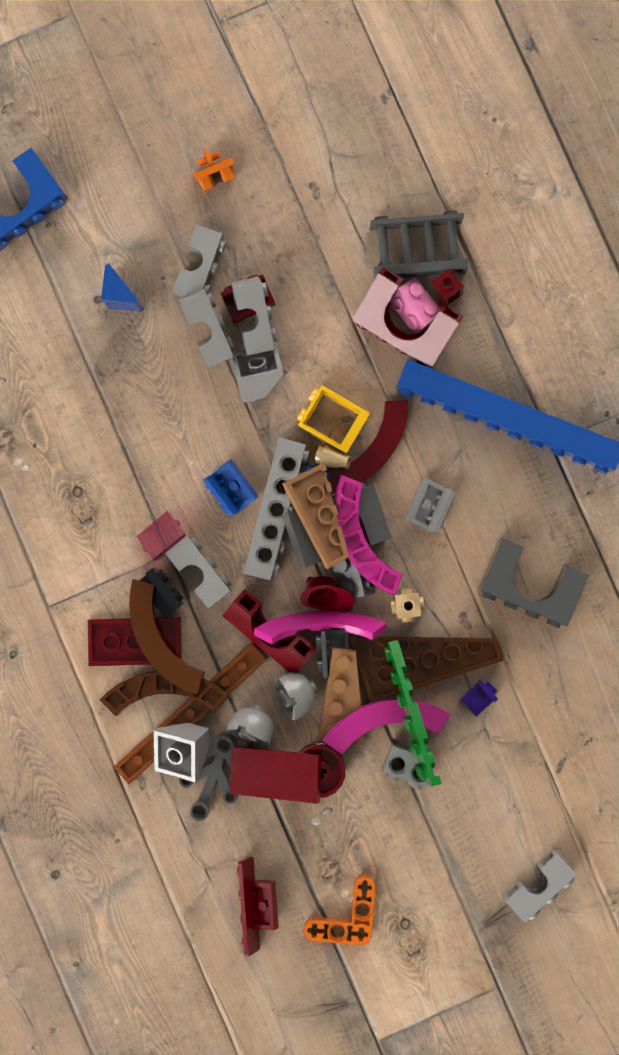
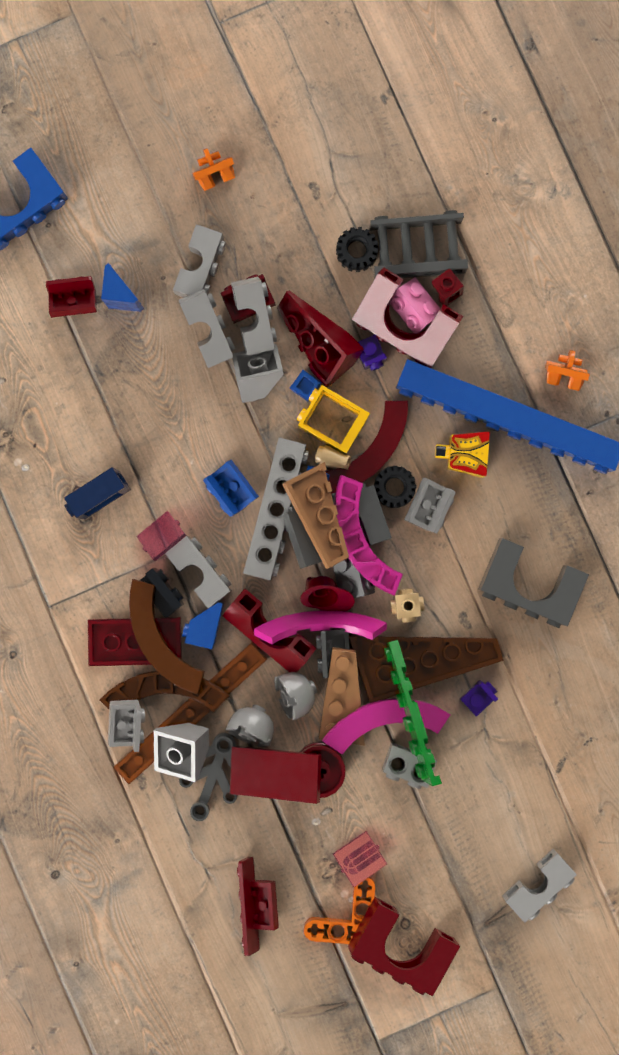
(71, 296): none -> dark red bracket
(96, 494): none -> dark blue window
(125, 724): none -> light grey bracket
(204, 627): none -> blue slope
(304, 385): none -> blue tile
(325, 343): none -> dark red wedge
(357, 235): none -> black tyre
(360, 859): none -> clear pink piece
(372, 355): none -> dark purple bracket
(408, 482): none -> black tyre
(421, 972): none -> dark red arch
(466, 453): none -> torso
(575, 374): none -> orange hips

